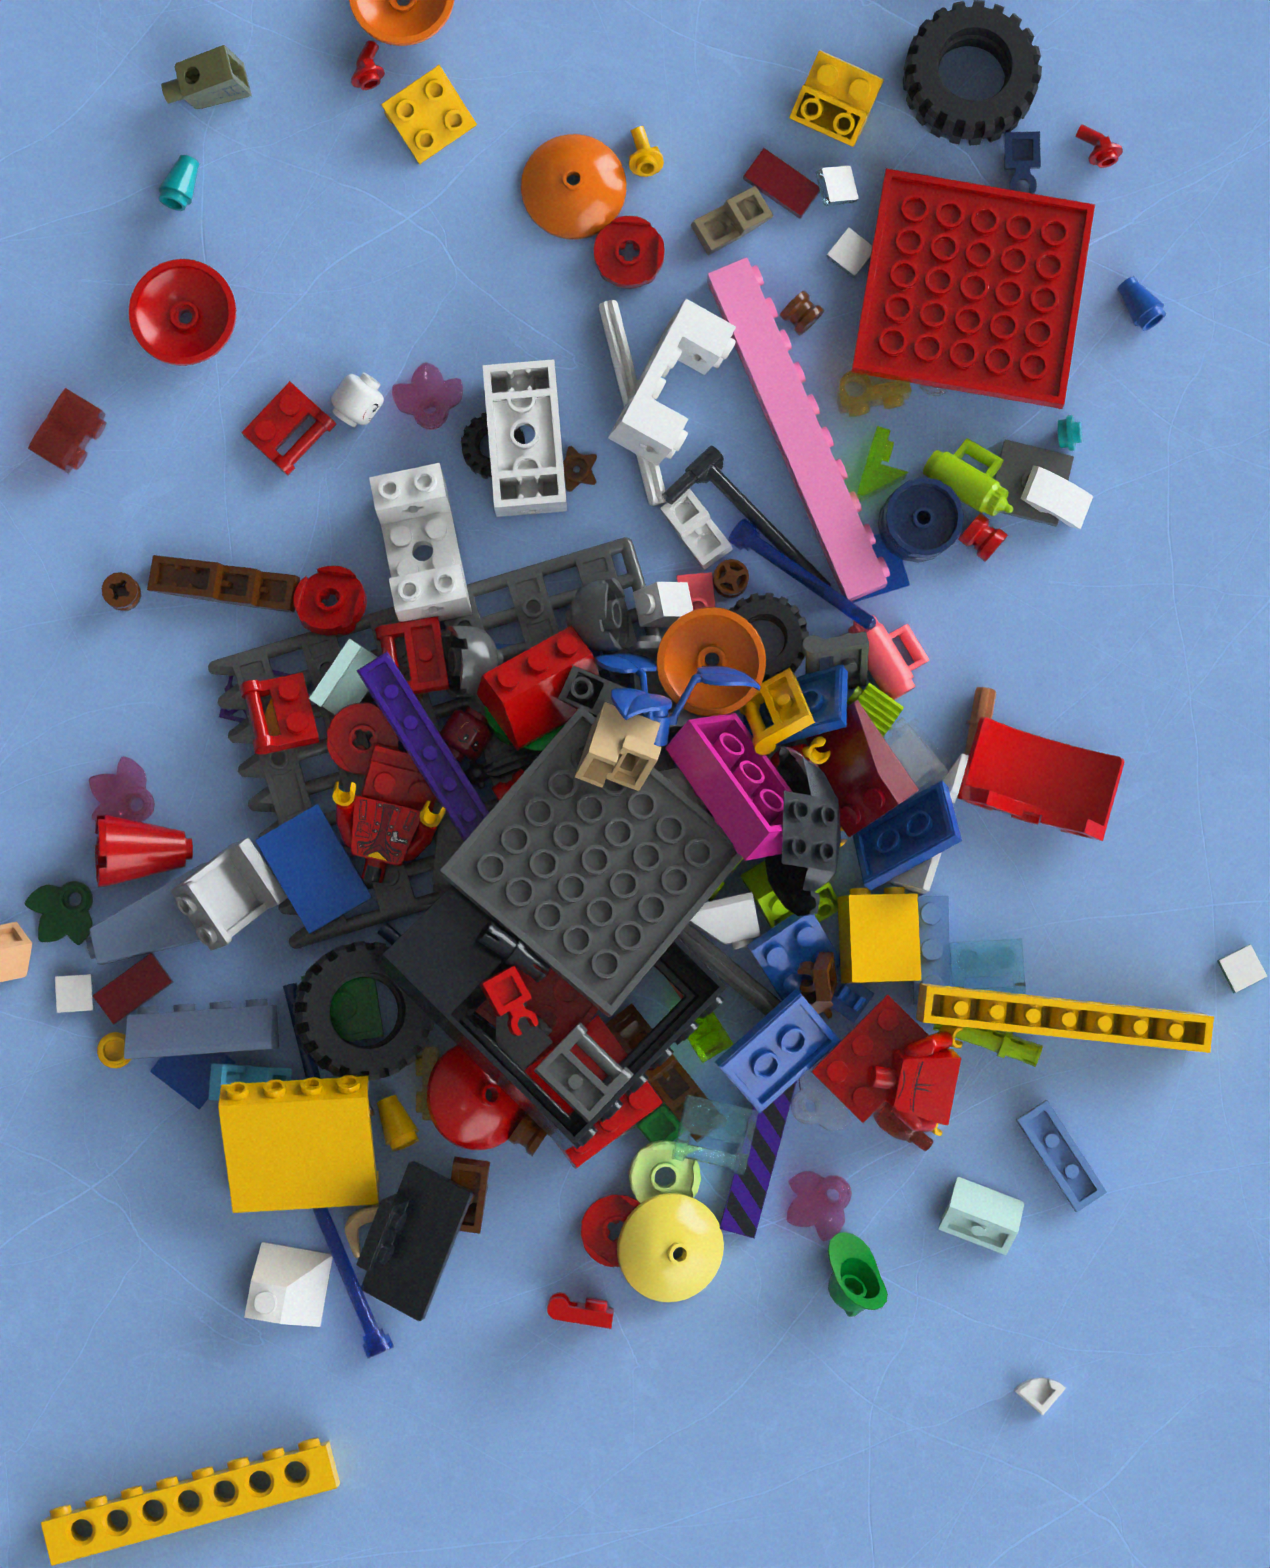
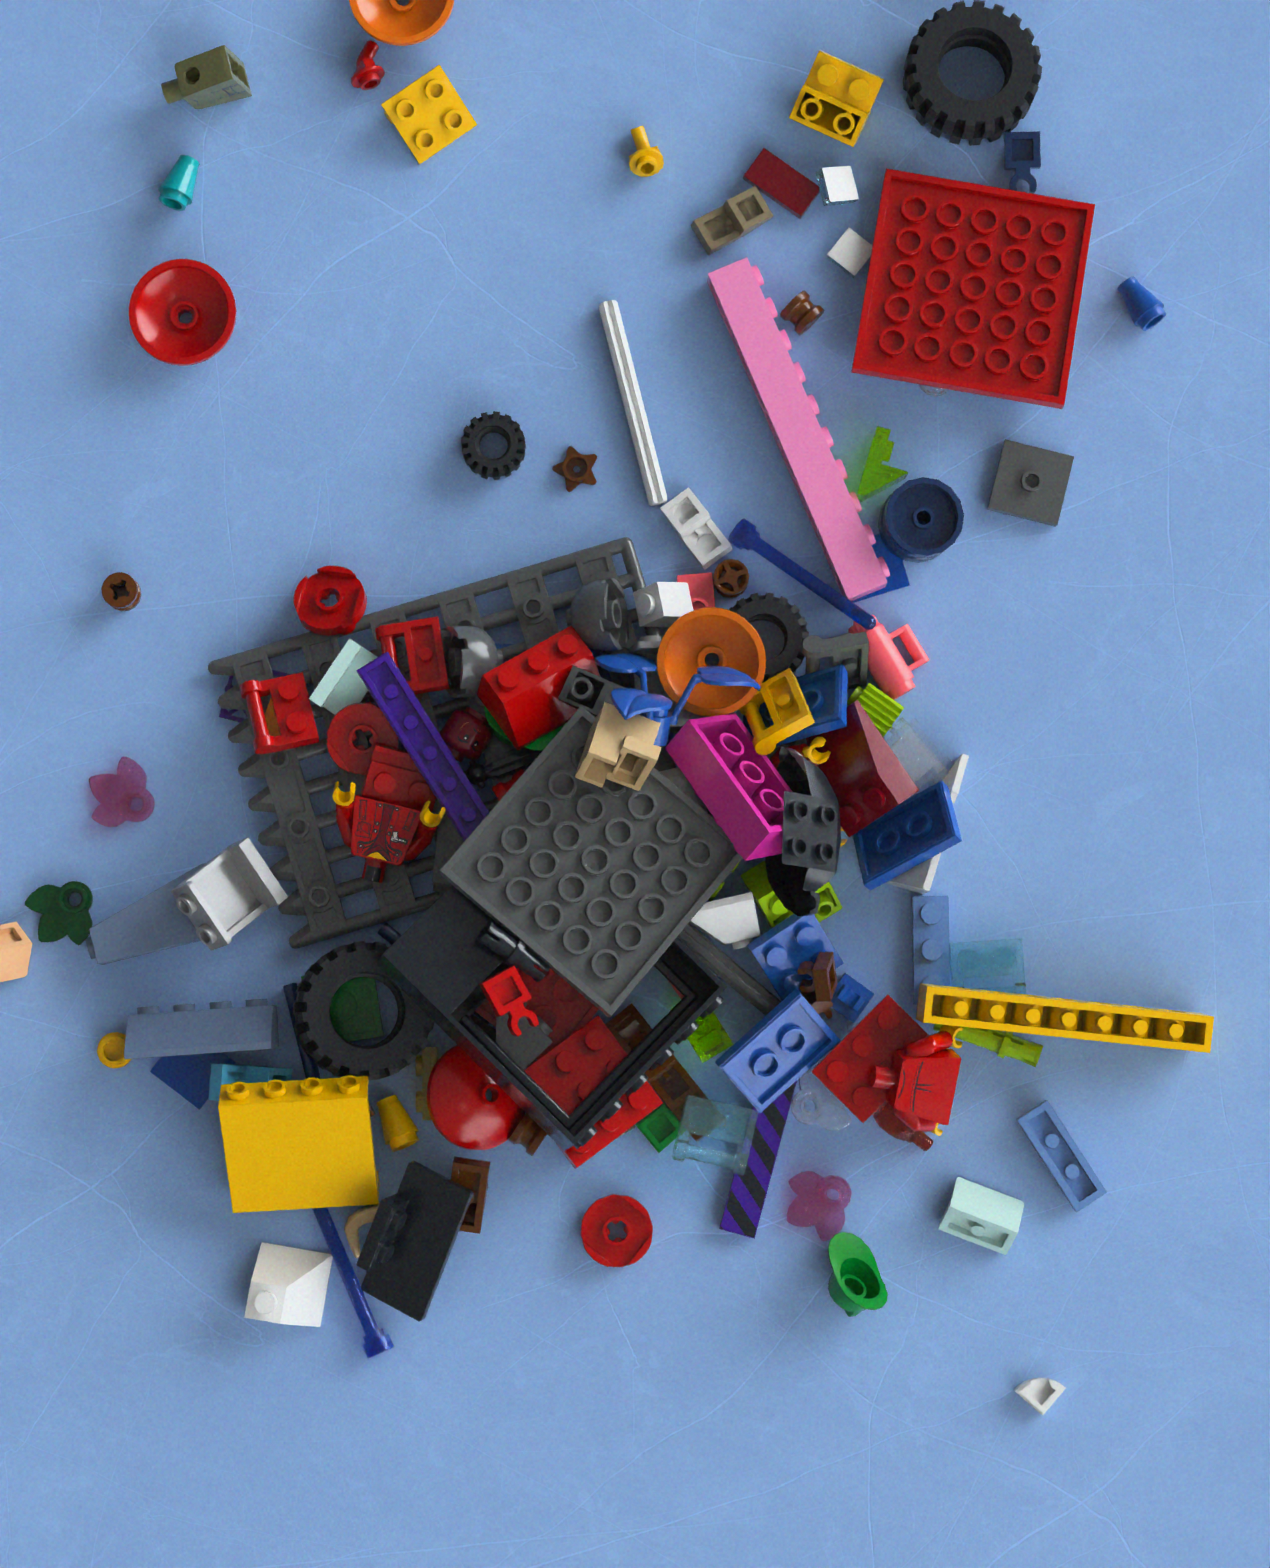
(67, 1545): yellow brick -> none
(68, 431): clear red brick -> none
(74, 993): white tile -> none
(133, 988): dark red tile -> none
(136, 849): red cone -> none
(222, 583): reddish brown slope -> none
(281, 420): red plate -> none
(313, 869): blue tile -> none
(357, 399): white head -> none
(415, 513): white plate -> none
(428, 391): clear pink plate -> none
(532, 474): white plate -> none
(573, 209): orange dish -> none
(575, 1081): dark grey plate -> none
(592, 1312): red plate -> none
(644, 238): red plate -> none
(652, 1158): yellowish green tile -> none
(654, 1233): light yellow dish -> none
(695, 340): white plate -> none
(708, 468): black bar -> none
(879, 936): yellow brick -> none
(886, 394): clear yellow plate -> none
(969, 483): lime piece -> none
(982, 707): nougat axle -> none
(983, 537): red wheel -> none
(1040, 780): red panel -> none
(1057, 497): white slope -> none
(1069, 433): teal plate -> none
(1105, 152): red plate -> none
(1242, 968): white tile -> none

